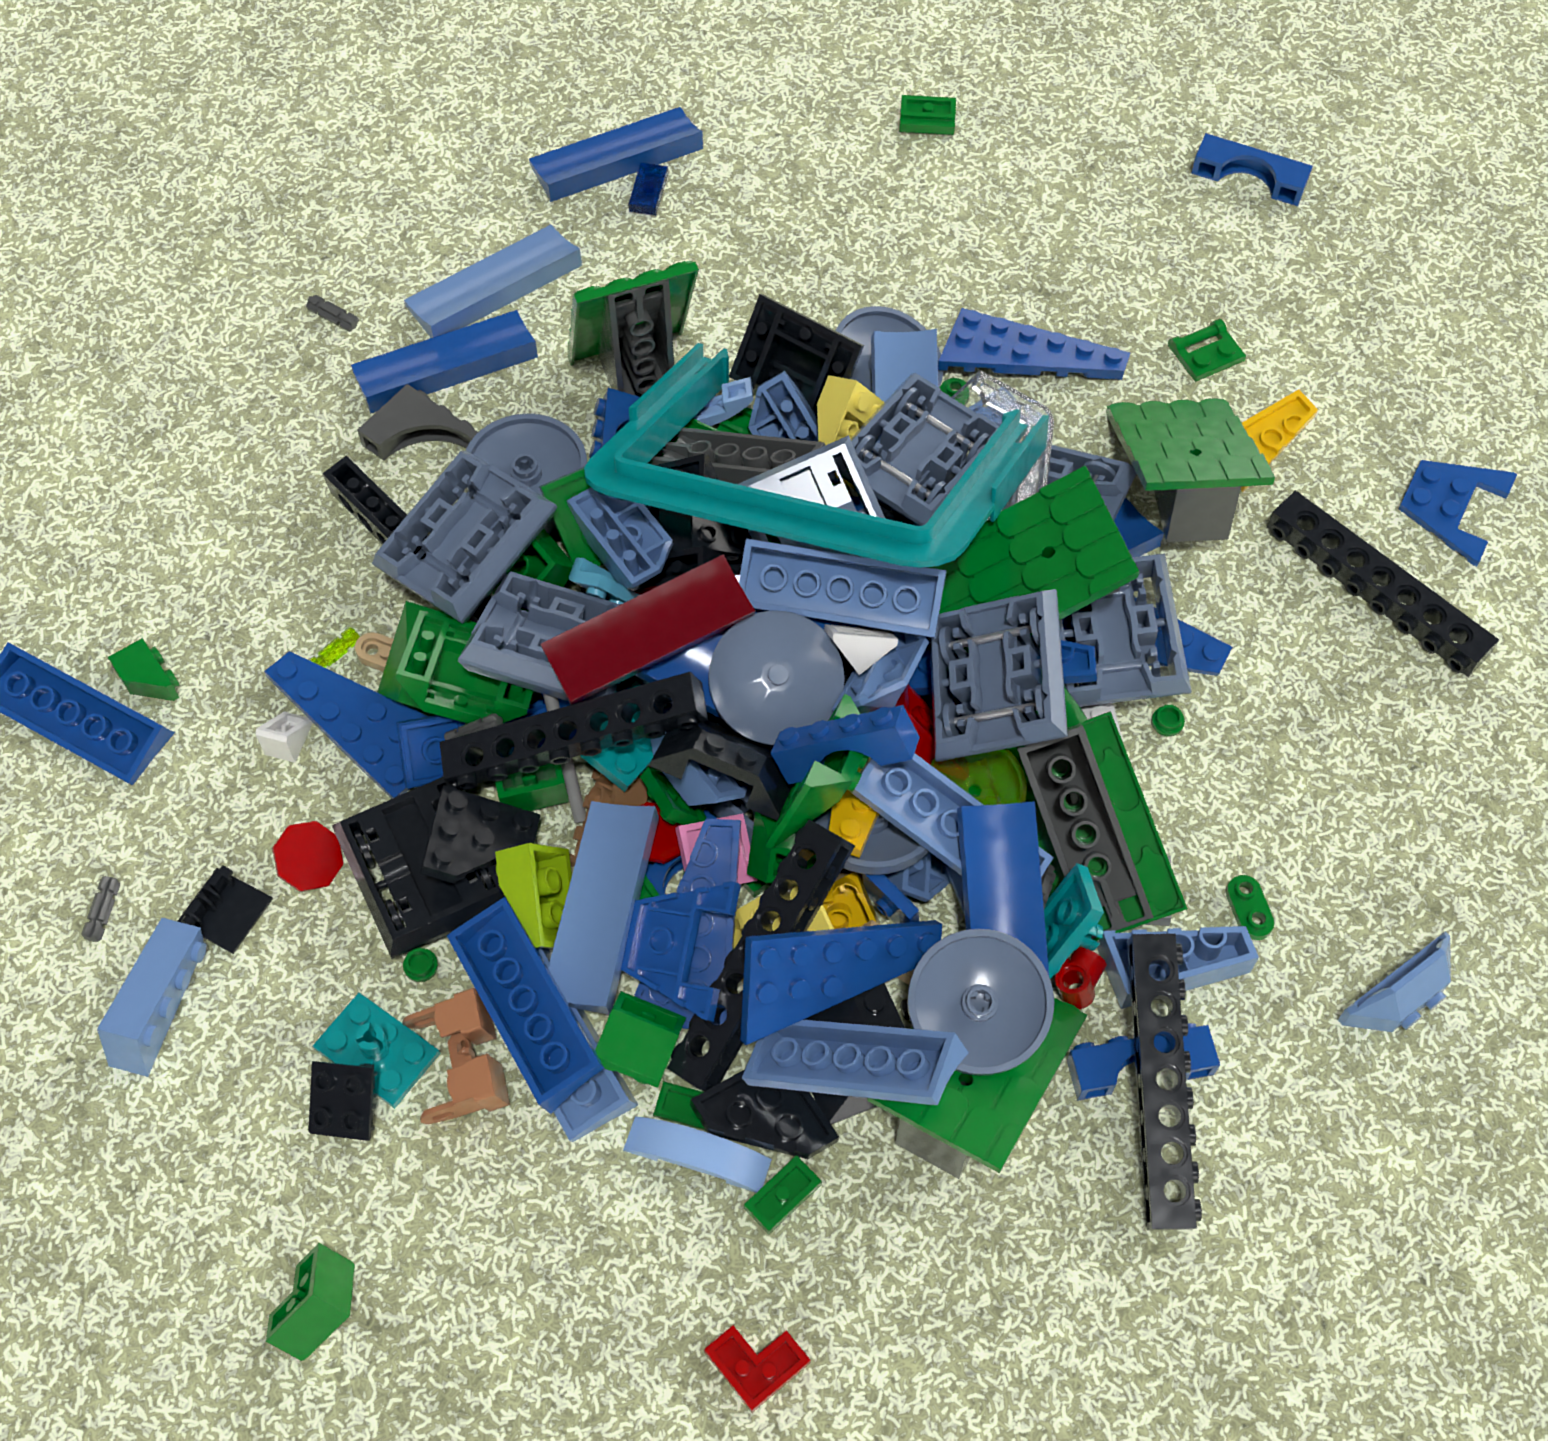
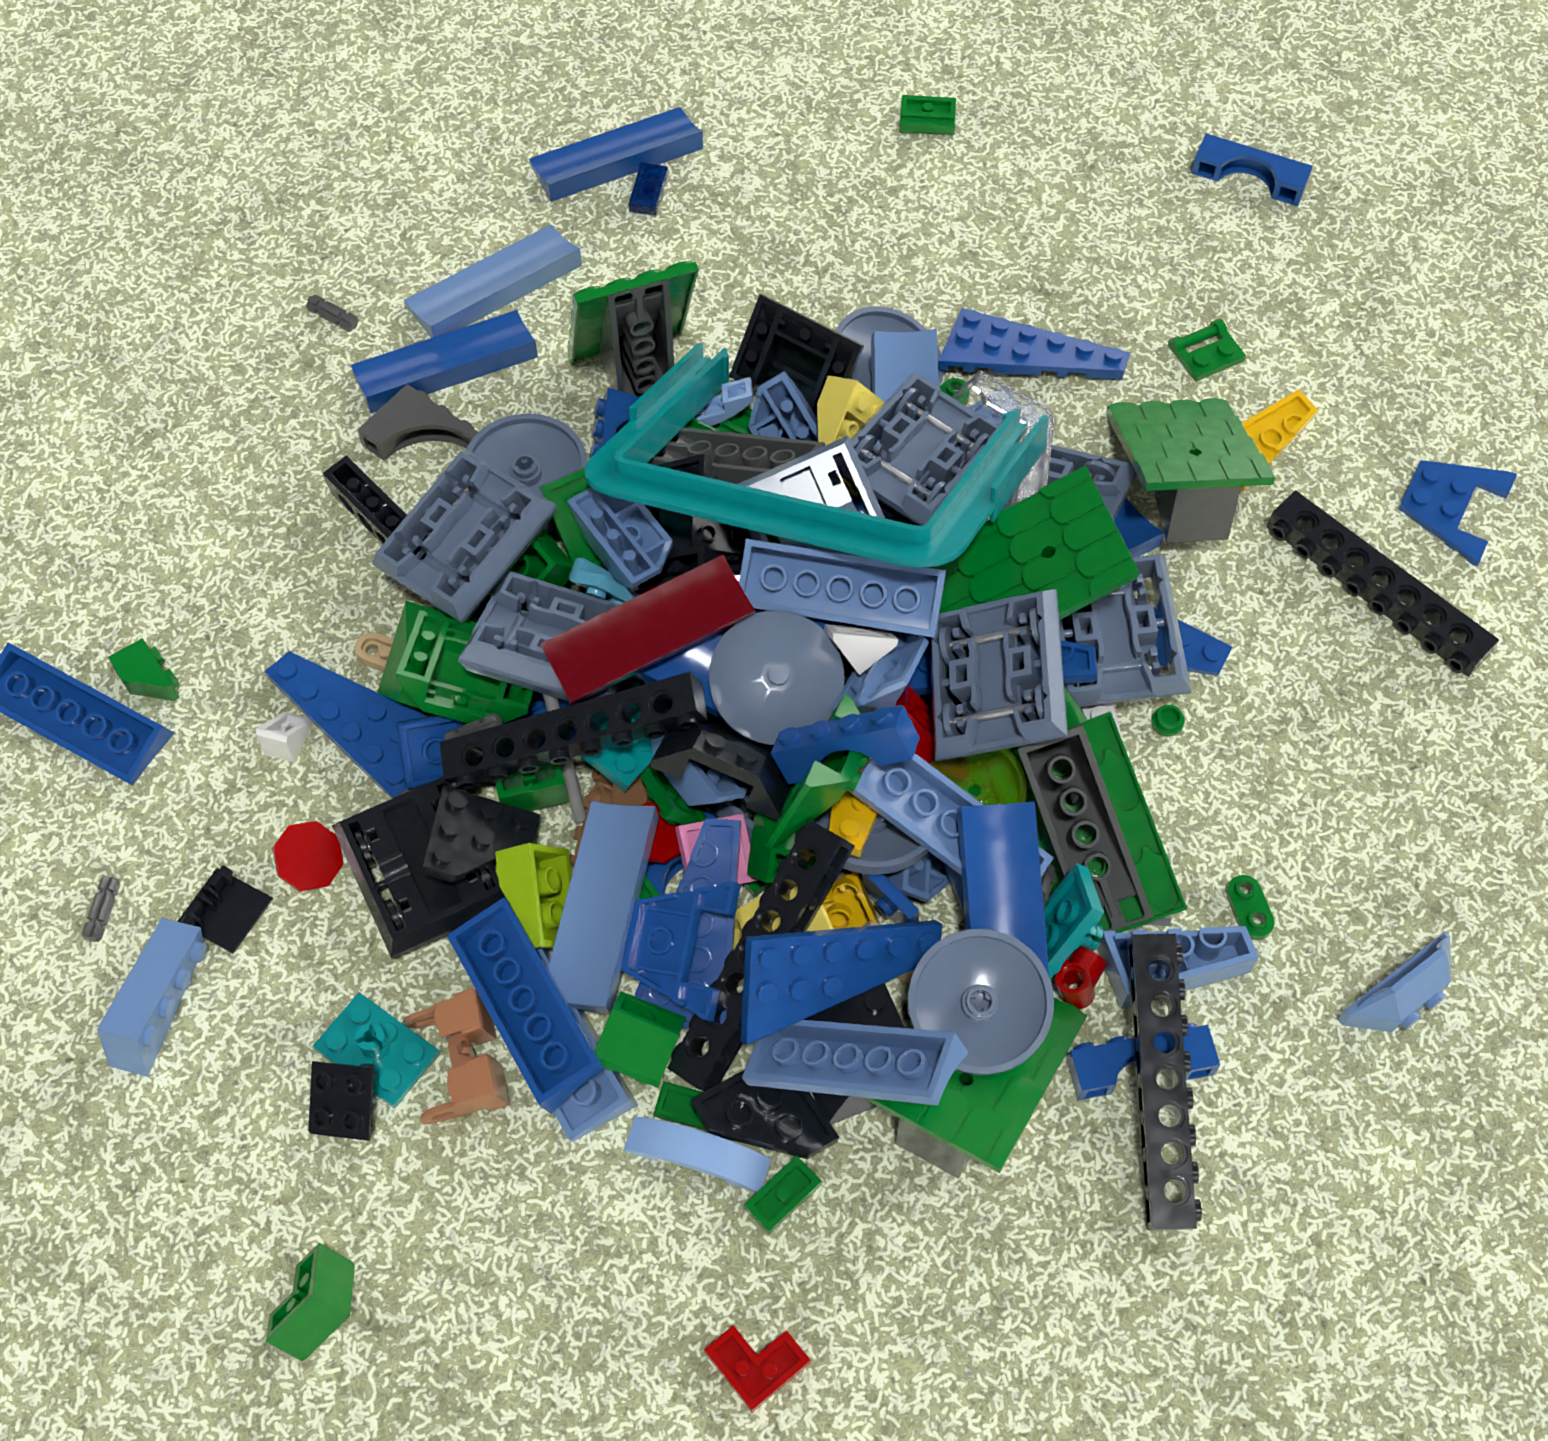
(336, 648): clear neon green axle -> none
(420, 965): green plate -> none

